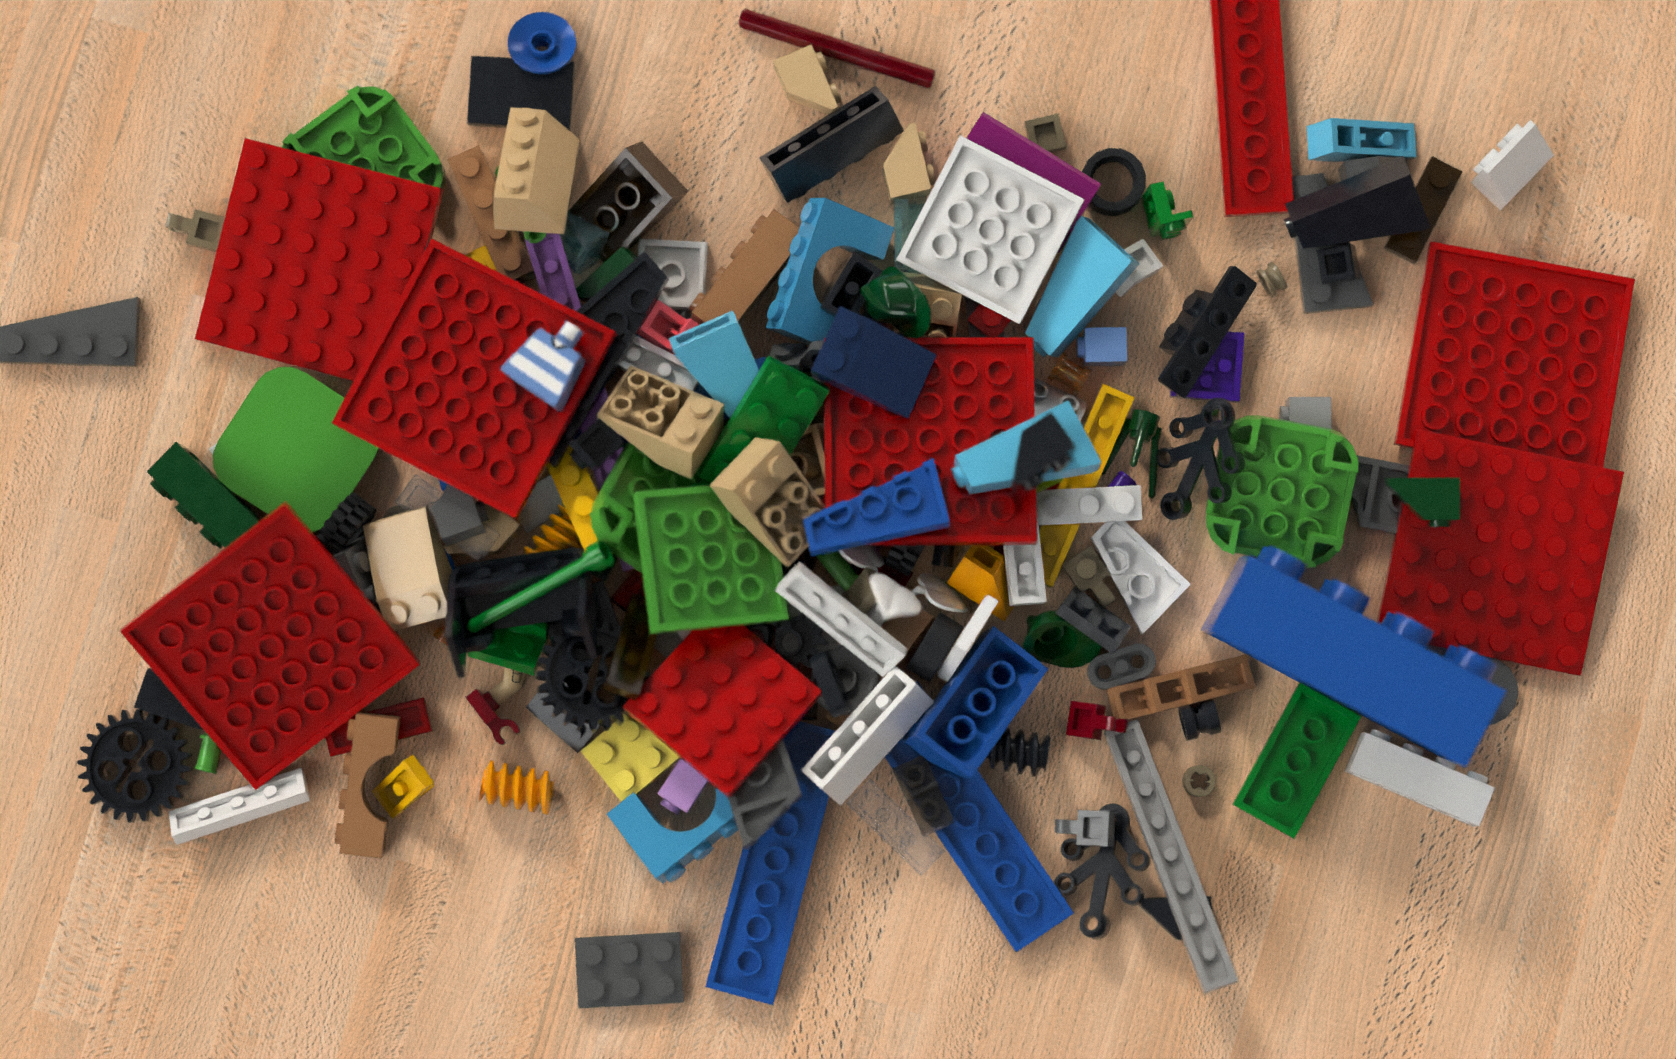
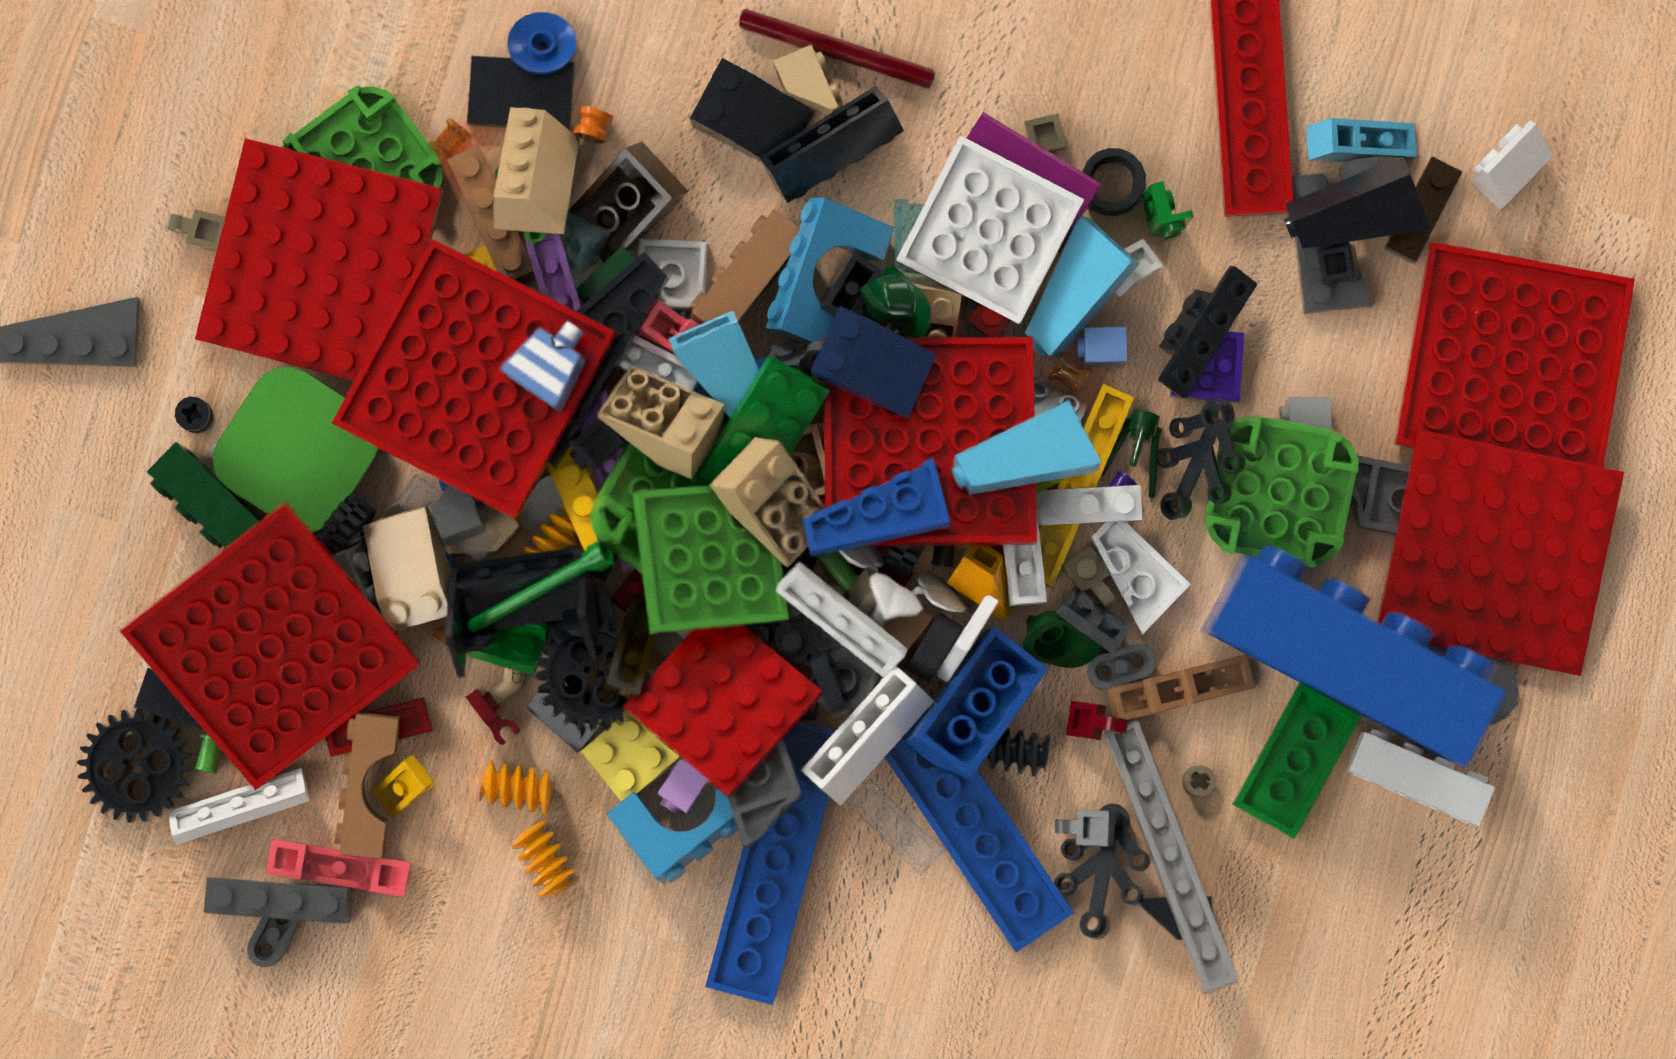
(201, 417): none -> black wheel
(274, 933): none -> dark grey plate
(278, 900): none -> dark grey arch
(330, 867): none -> coral slope
(450, 139): none -> clear orange bush
(543, 860): none -> light orange piece
(593, 124): none -> orange wheel
(629, 970): dark grey plate -> none
(747, 111): none -> black slope
(905, 167): tan slope -> none
(923, 795): clear smoke slope -> none
(1039, 450): black slope -> none
(1199, 719): black wheel -> none
(1271, 279): dark tan bush -> none
(1429, 498): dark green slope -> none

